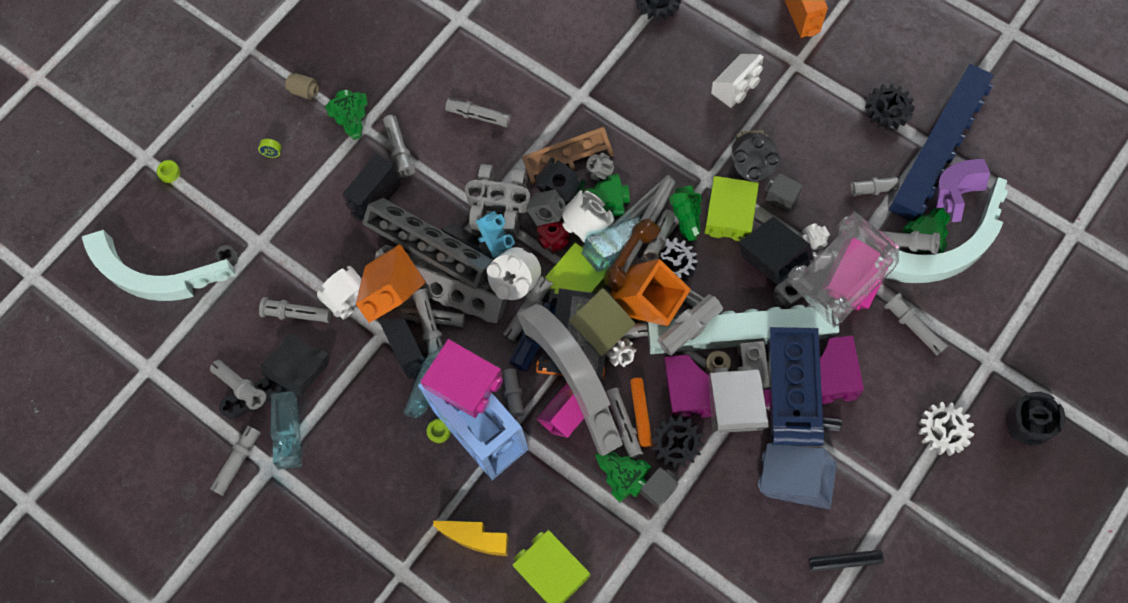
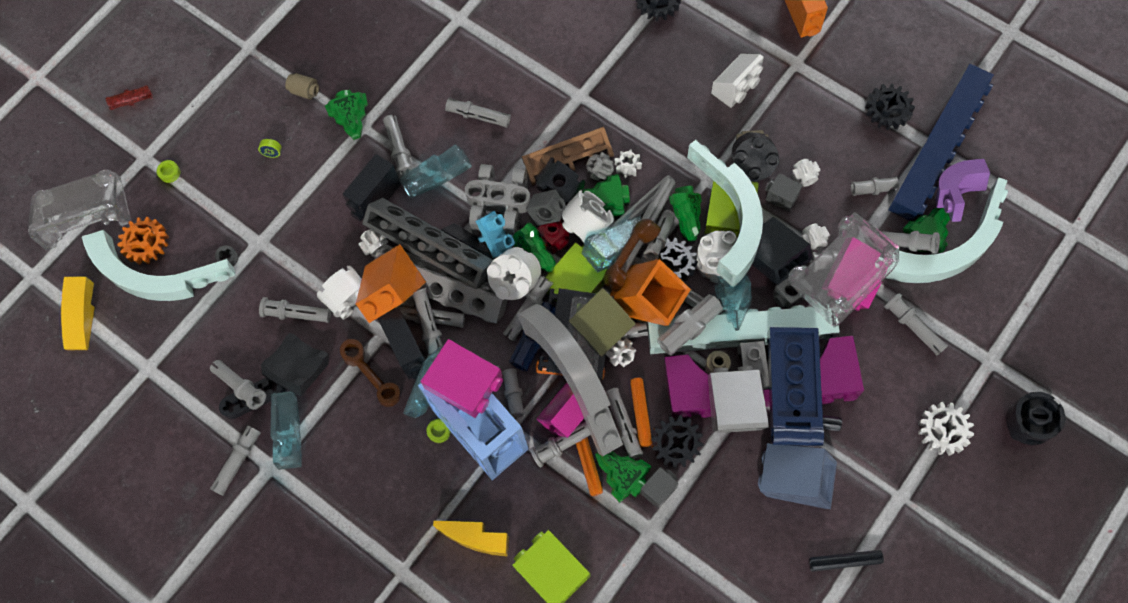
(76, 206): none -> clear windscreen
(76, 312): none -> yellow slope
(129, 97): none -> clear red pin
(143, 240): none -> orange gear
(354, 355): none -> reddish brown piece
(372, 242): none -> white gear
(436, 171): none -> clear light blue slope
(530, 241): none -> green rock
(556, 446): none -> light grey pin
(589, 467): none -> orange axle
(628, 163): none -> white gear
(711, 250): none -> white brick
(734, 299): none -> clear light blue slope
(749, 210): none -> light aqua arch
(805, 172): none -> white gear

